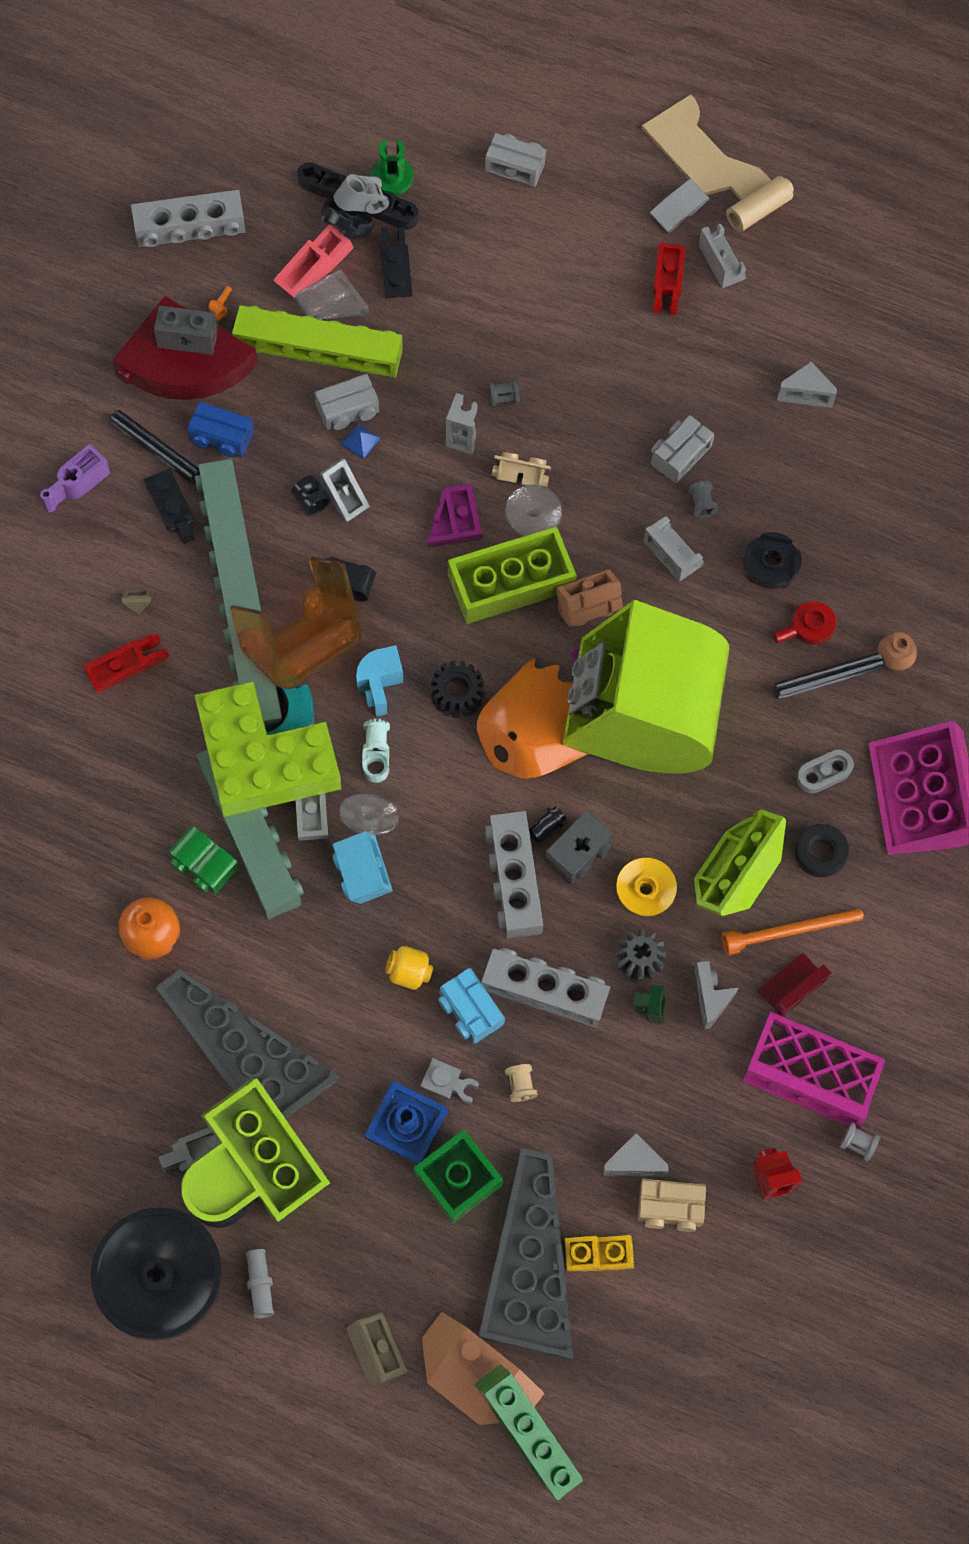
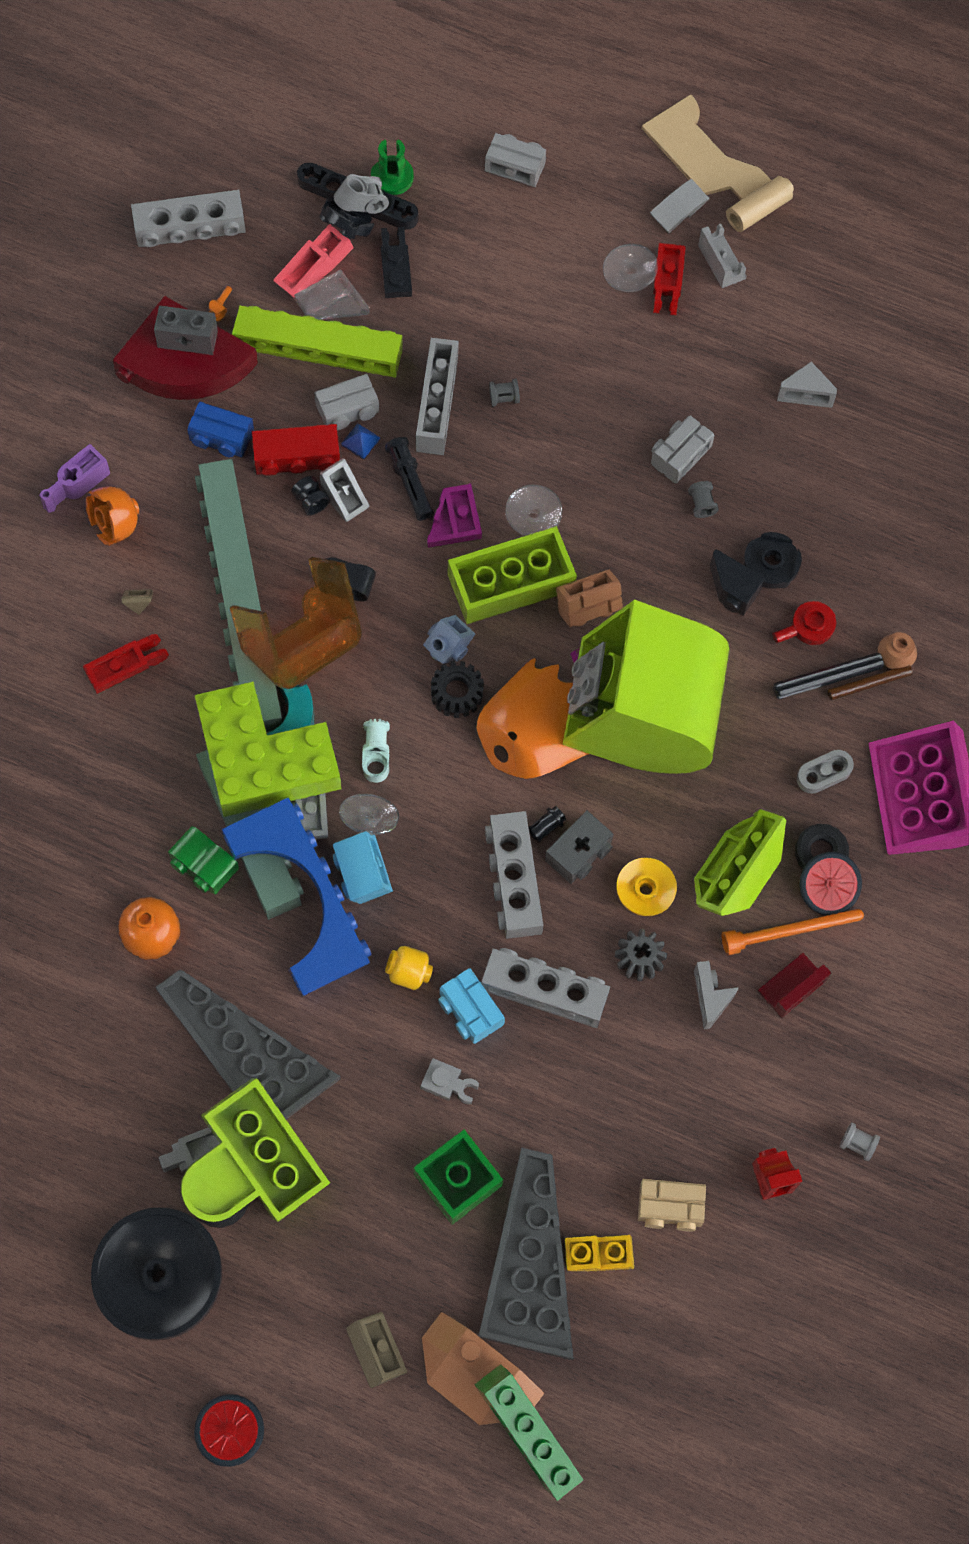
(113, 513): none -> orange cylinder
(154, 445): black axle -> none
(171, 504): black hinge -> none
(229, 1430): none -> red wheel
(259, 1283): light grey pin -> none
(280, 833): none -> blue arch
(295, 449): none -> red brick
(376, 671): medium azure brick -> none
(405, 467): none -> black pin
(406, 1123): blue plate -> none
(437, 396): none -> light grey brick
(448, 639): none -> sand blue brick
(461, 426): light grey hinge -> none
(510, 466): tan hinge -> none
(521, 1083): tan bush -> none
(626, 259): none -> clear dish
(636, 1160): light grey slope -> none
(652, 1003): dark green tile -> none
(671, 549): light grey hinge -> none
(734, 583): none -> black slope
(809, 1094): dark pink fence -> none
(830, 883): none -> wheel
(869, 682): none -> reddish brown bar

